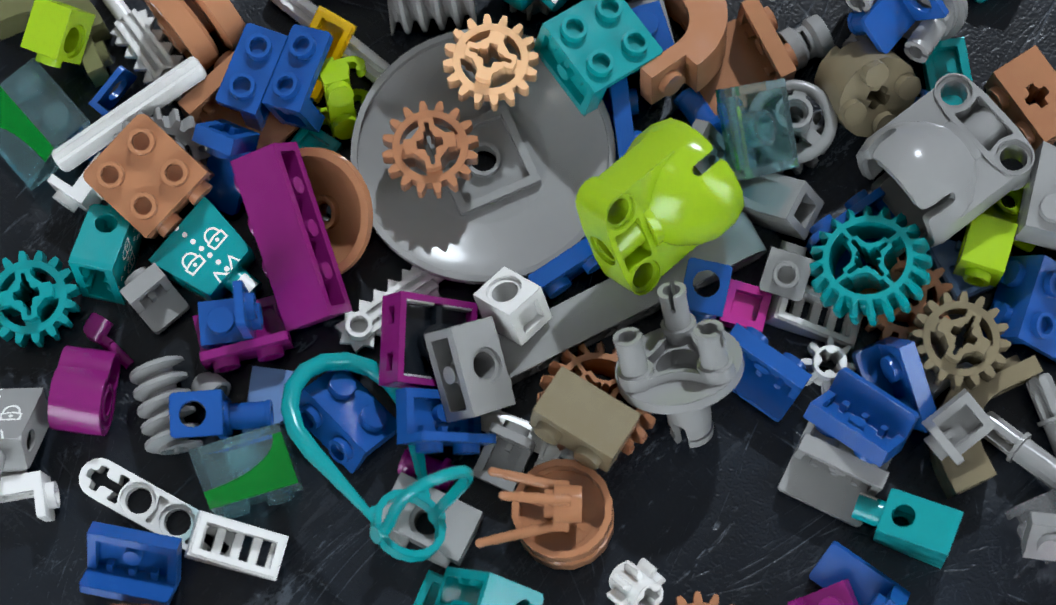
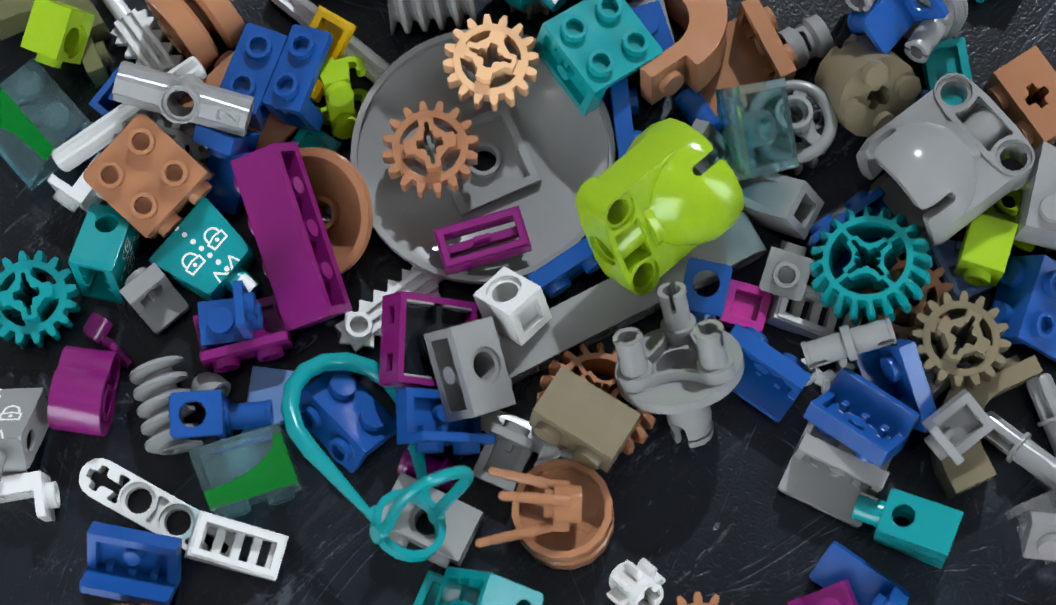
(155, 92): none -> light grey piece
(487, 255): none -> magenta tile
(848, 343): none -> light grey pin

